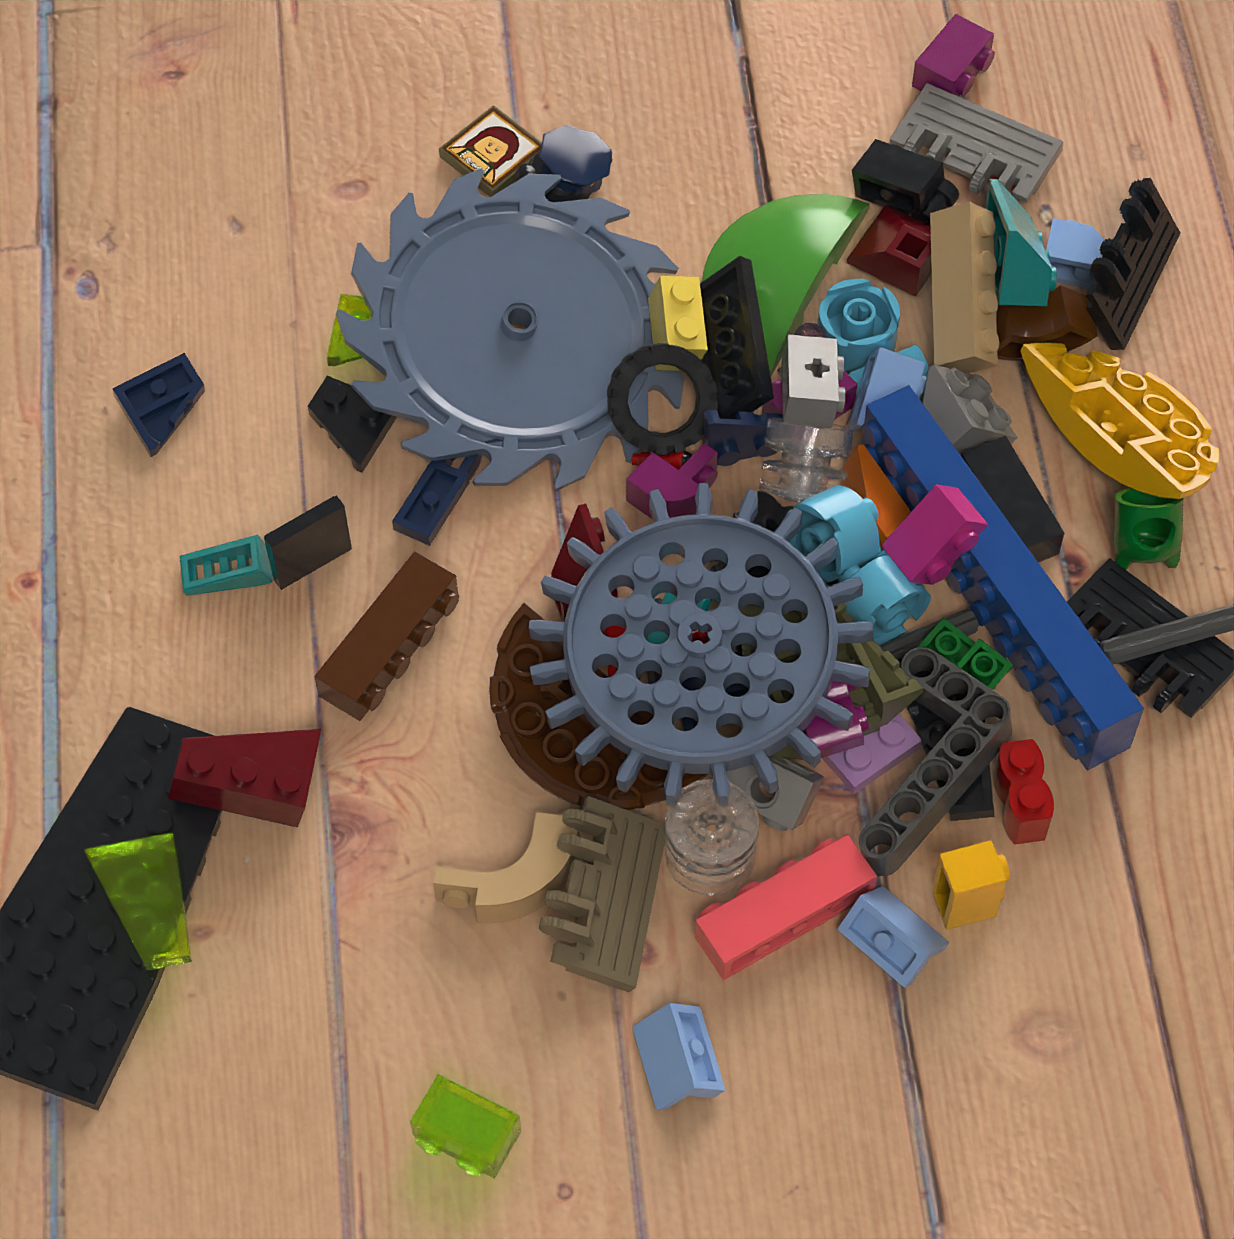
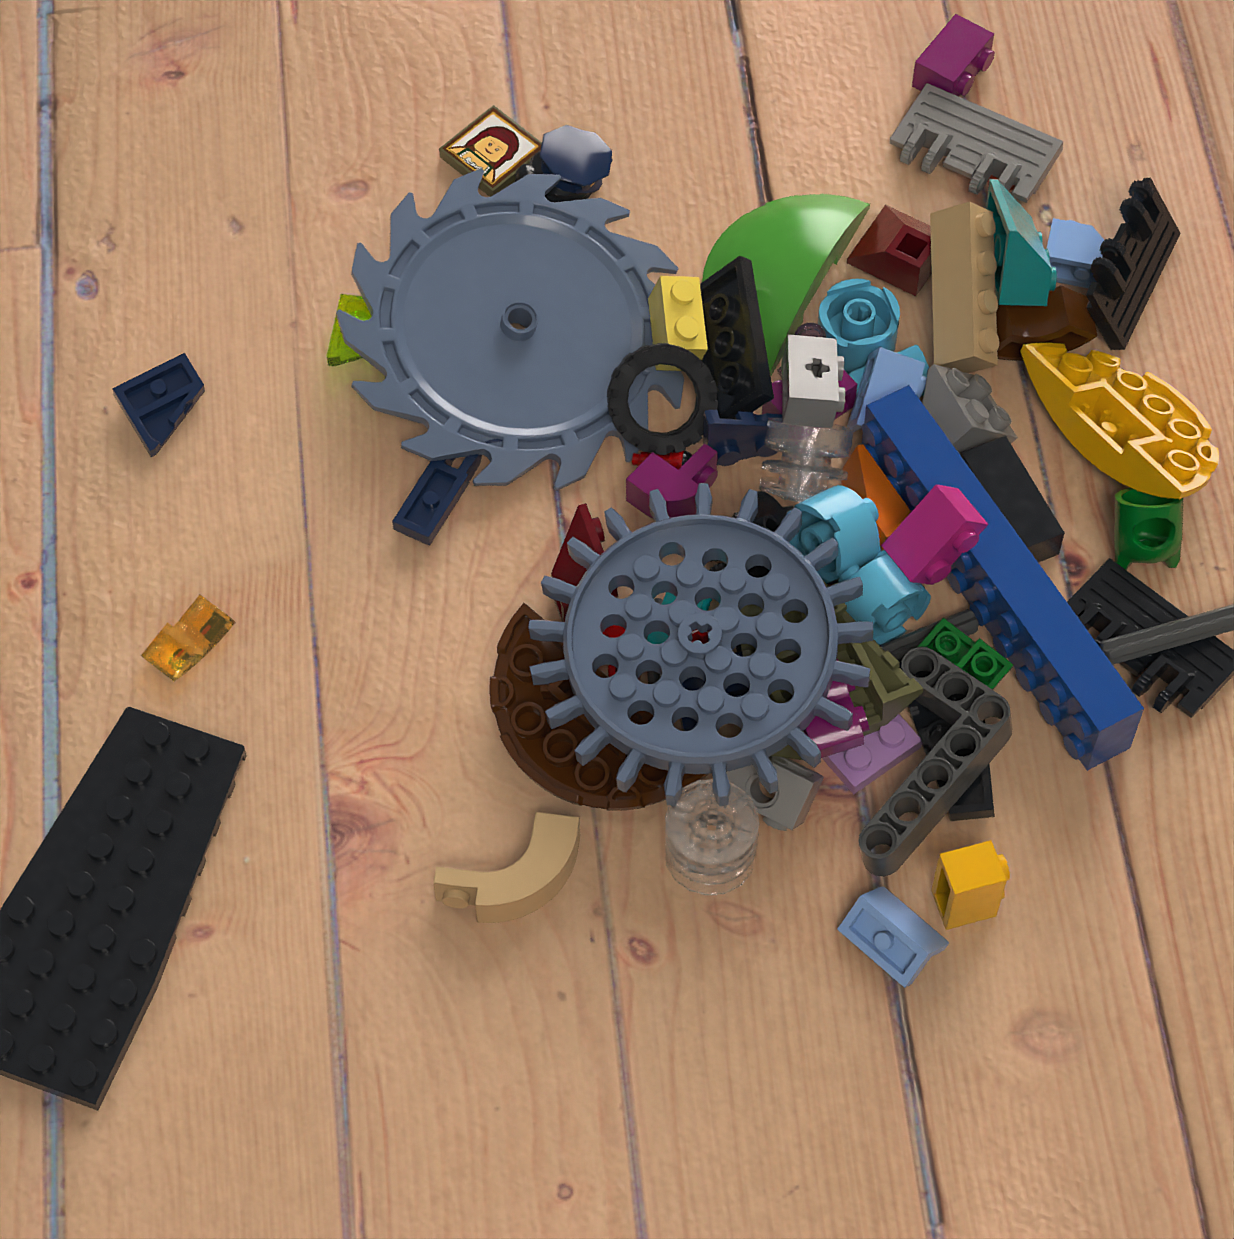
(147, 895): clear neon green wing -> none
(190, 640): none -> clear yellow slope
(244, 577): teal slope -> none
(248, 773): dark red wedge -> none
(308, 542): black tile -> none
(349, 421): black wing -> none
(387, 636): reddish brown brick -> none
(465, 1127): clear neon green brick -> none
(607, 894): dark tan hinge -> none
(678, 1055): light blue panel -> none
(783, 906): coral brick -> none
(903, 181): black hinge -> none
(1023, 791): red brick -> none

